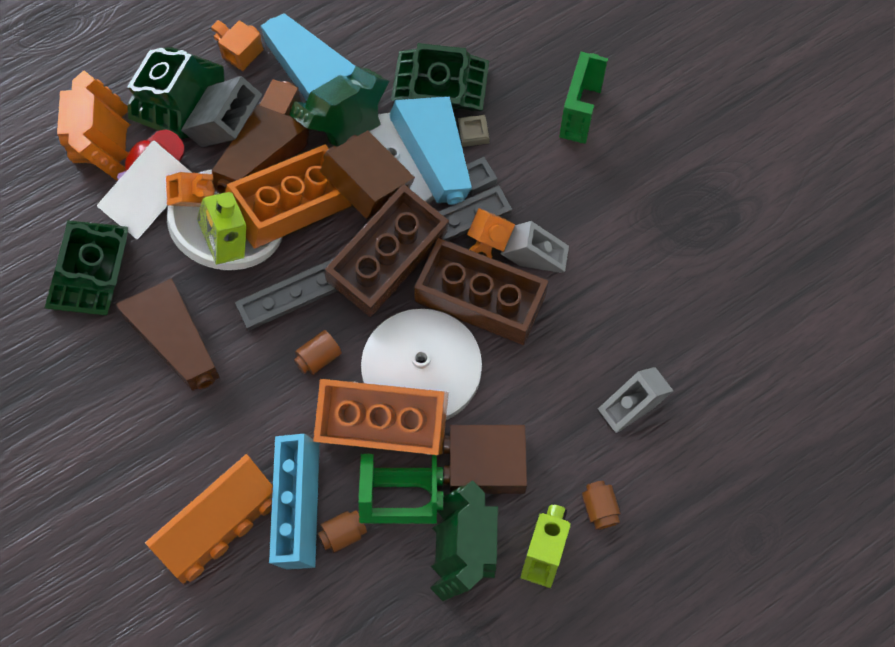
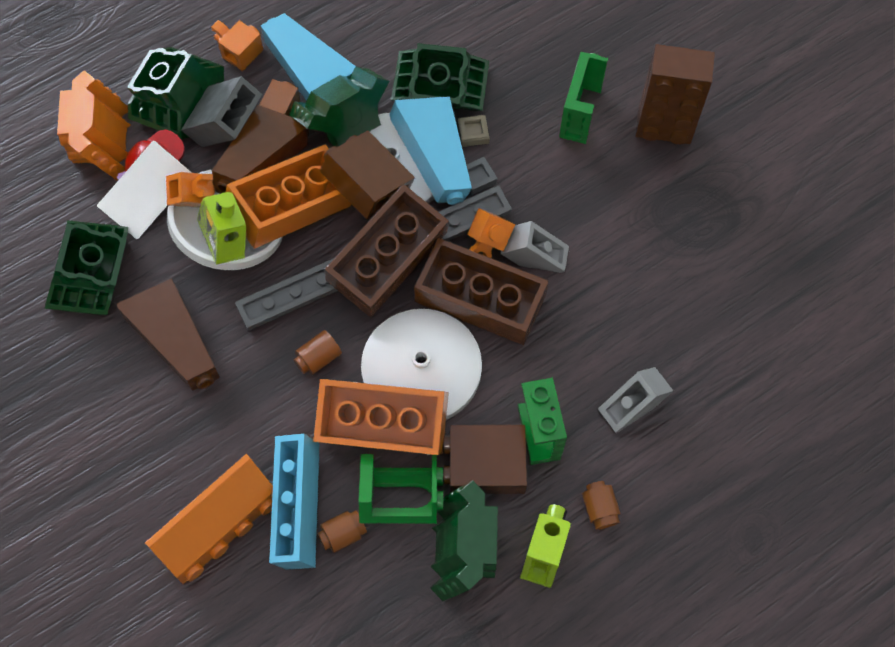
(543, 427): none -> green panel
(674, 94): none -> reddish brown brick

